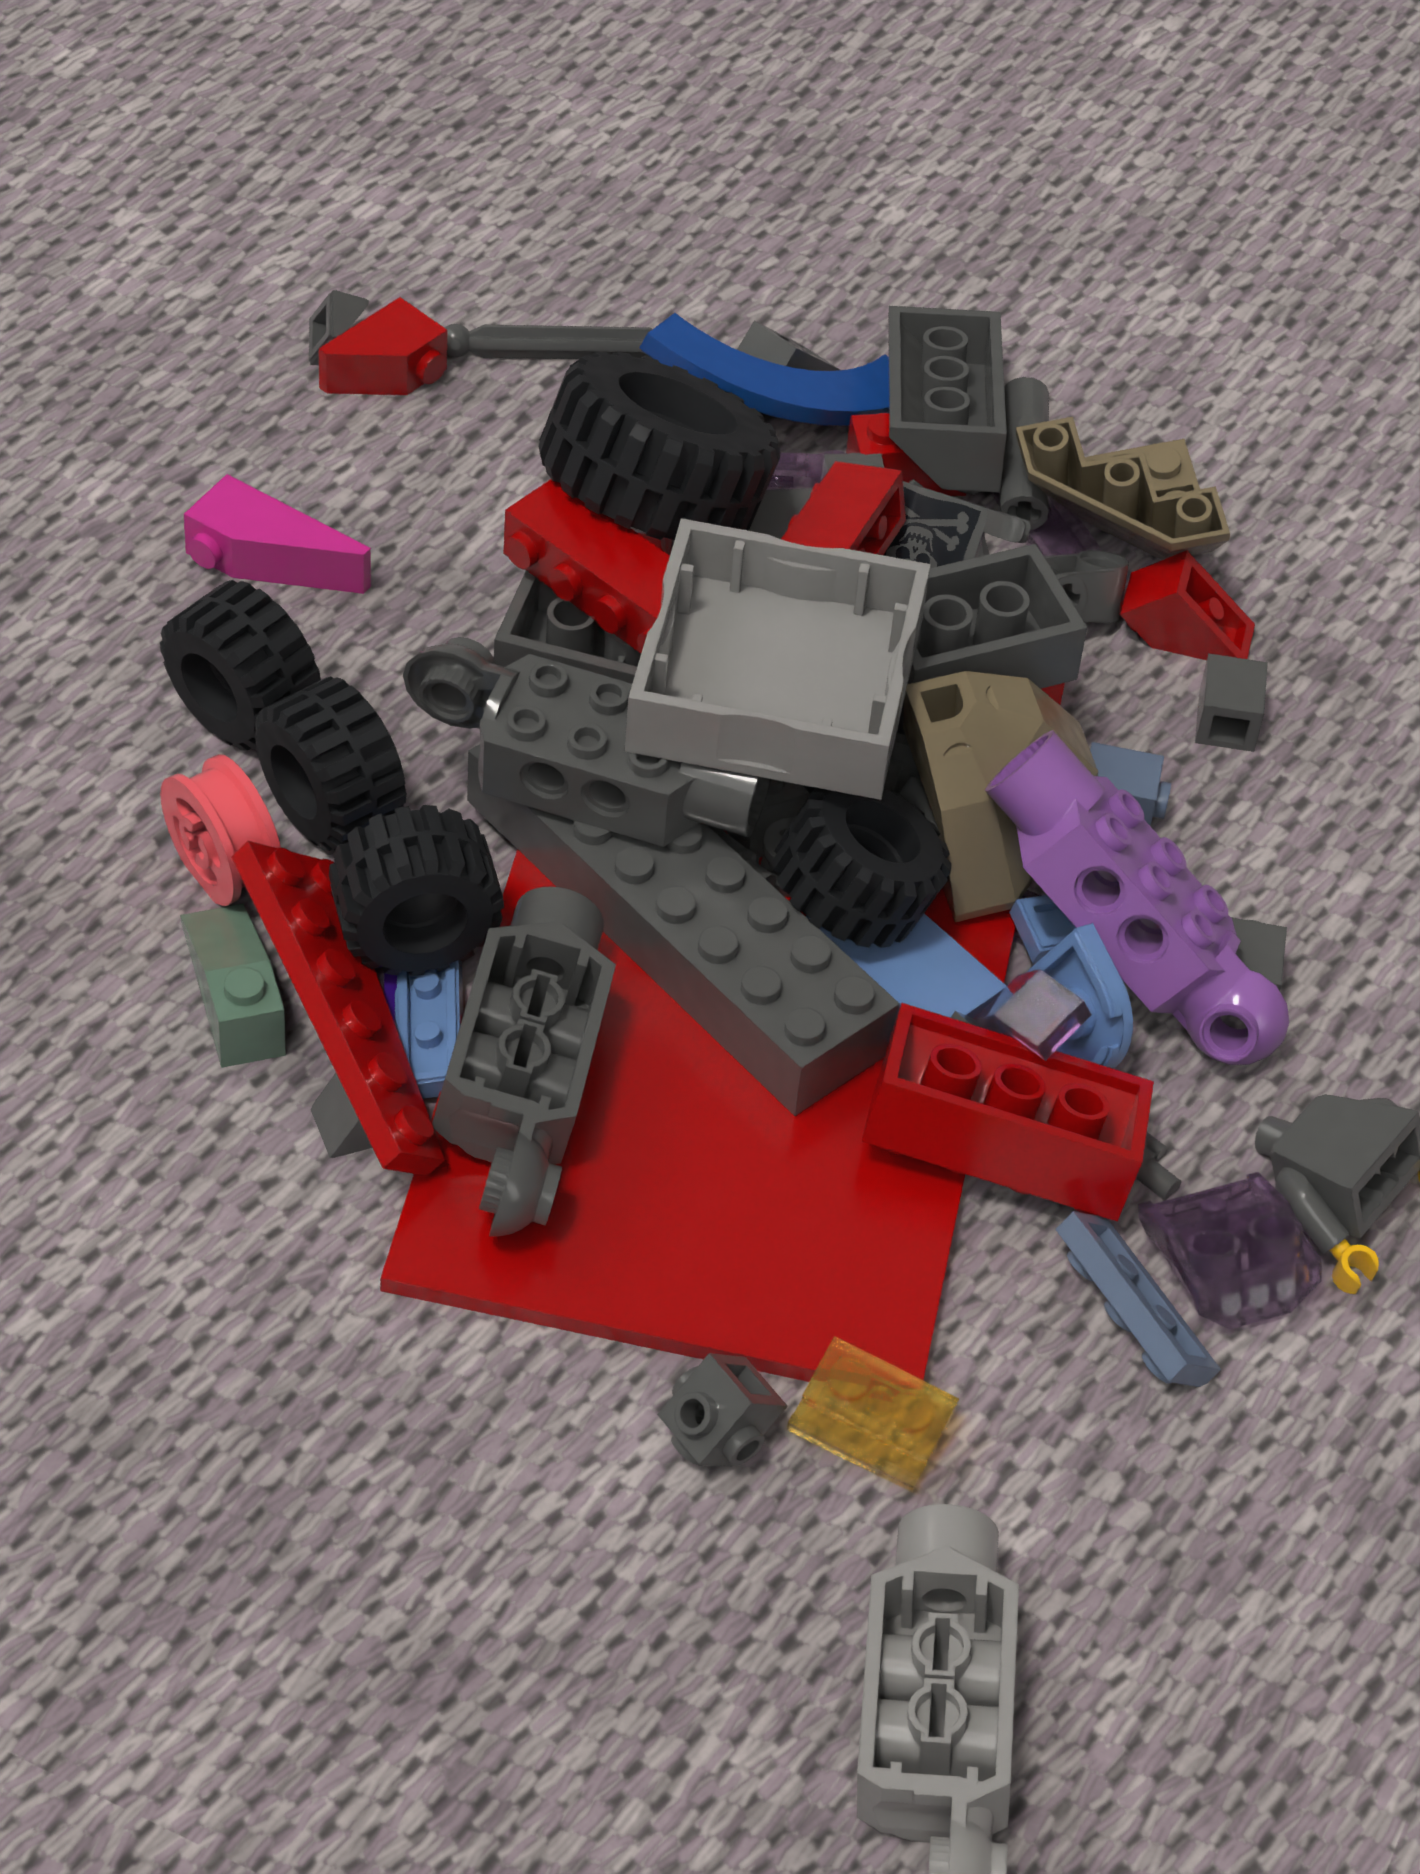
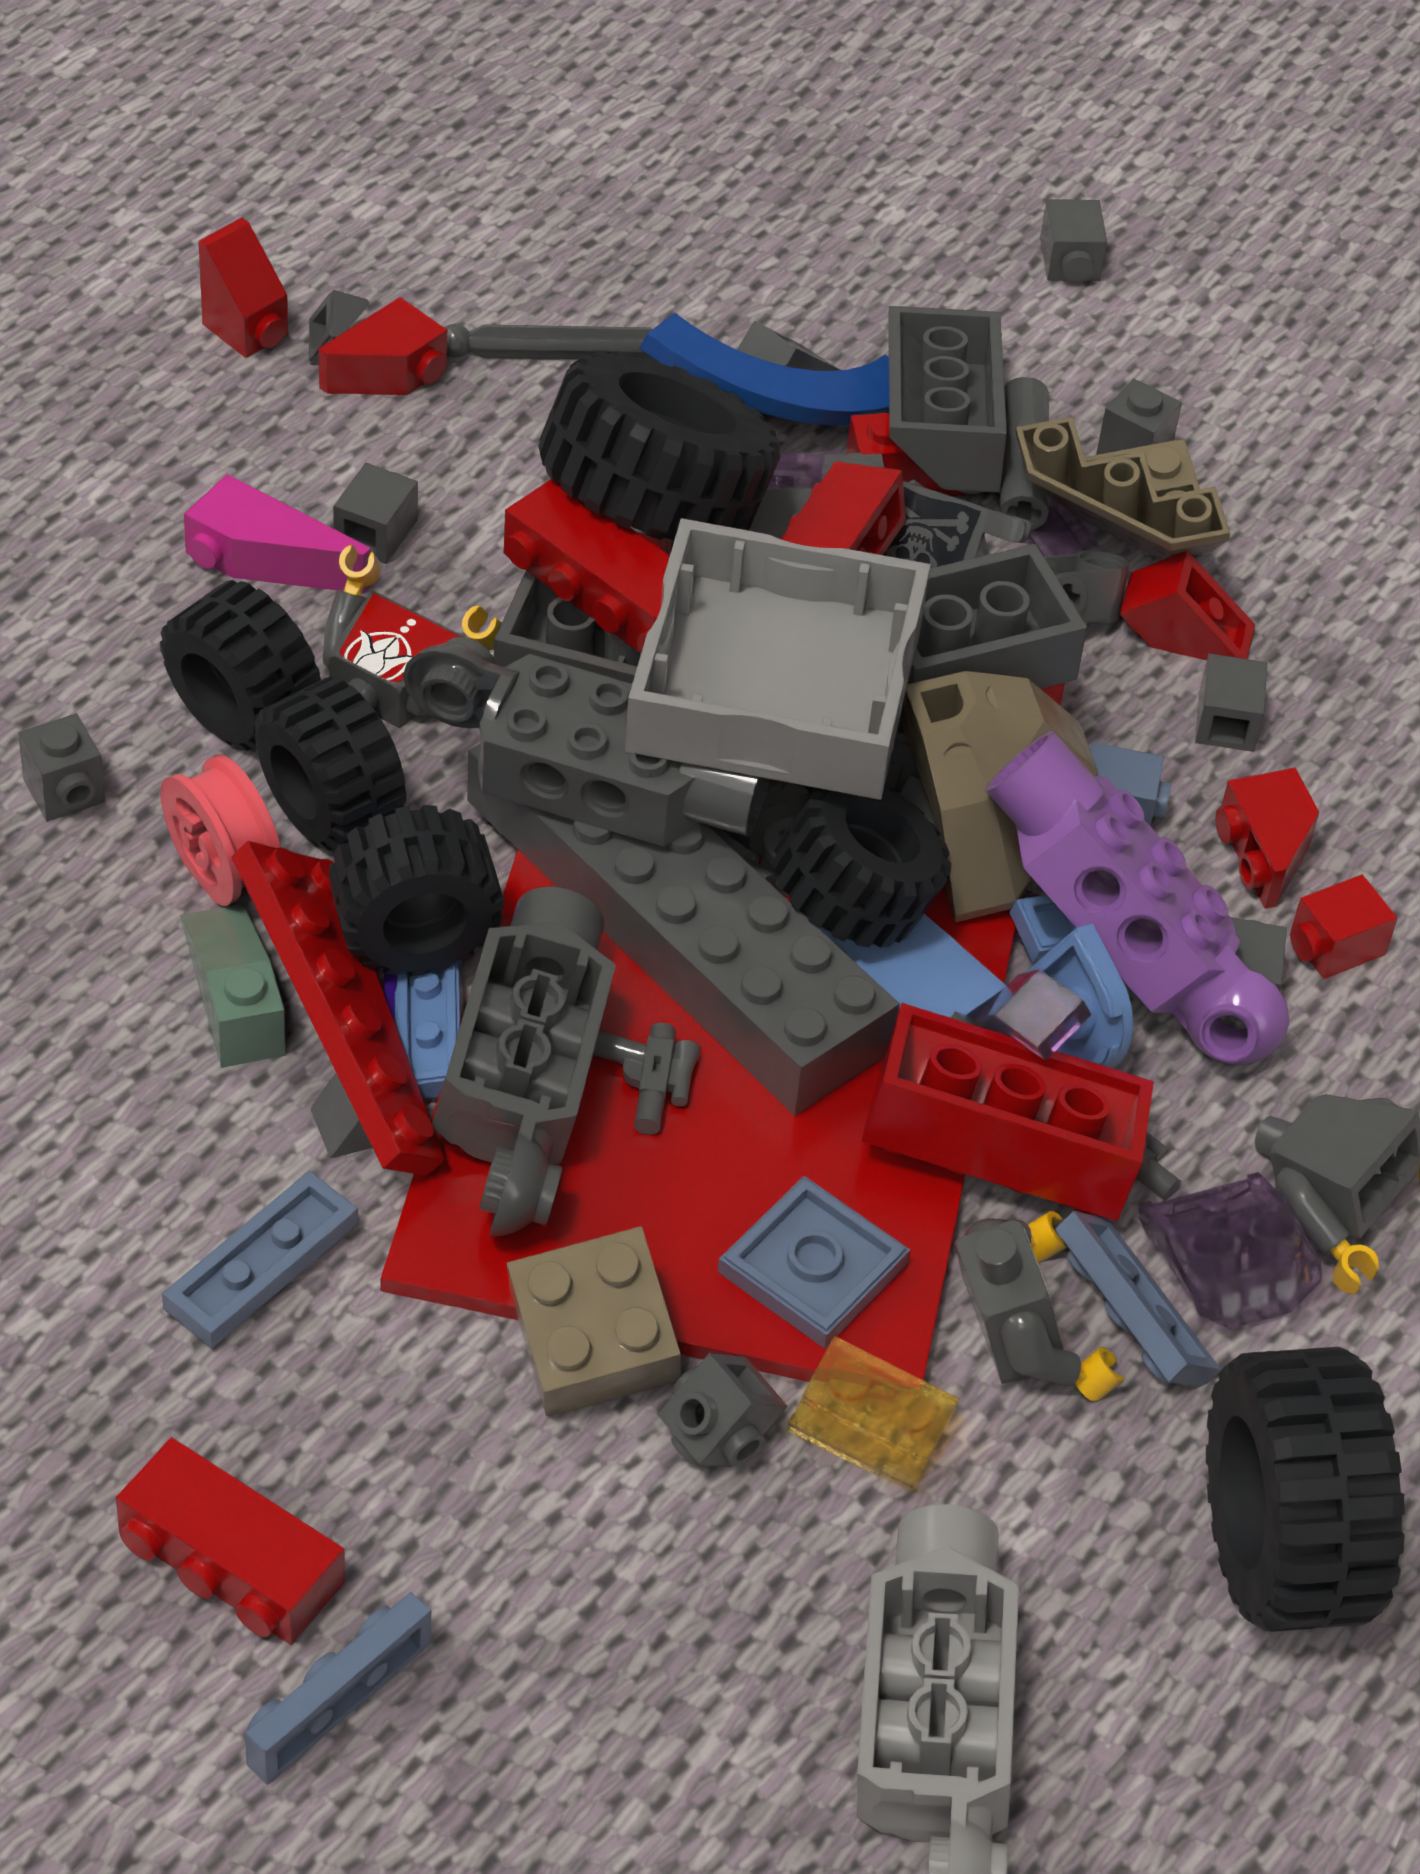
(61, 767): none -> dark grey brick
(229, 1542): none -> red brick
(241, 290): none -> red slope
(260, 1259): none -> sand blue plate
(336, 1686): none -> sand blue plate
(375, 638): none -> torso
(377, 510): none -> dark grey brick
(594, 1321): none -> dark tan brick
(653, 1069): none -> dark grey piece
(813, 1261): none -> sand blue tile
(1015, 1307): none -> dark grey torso
(1073, 240): none -> dark grey brick
(1138, 418): none -> dark grey brick
(1270, 828): none -> red slope
(1304, 1489): none -> black tyre
(1342, 926): none -> red brick

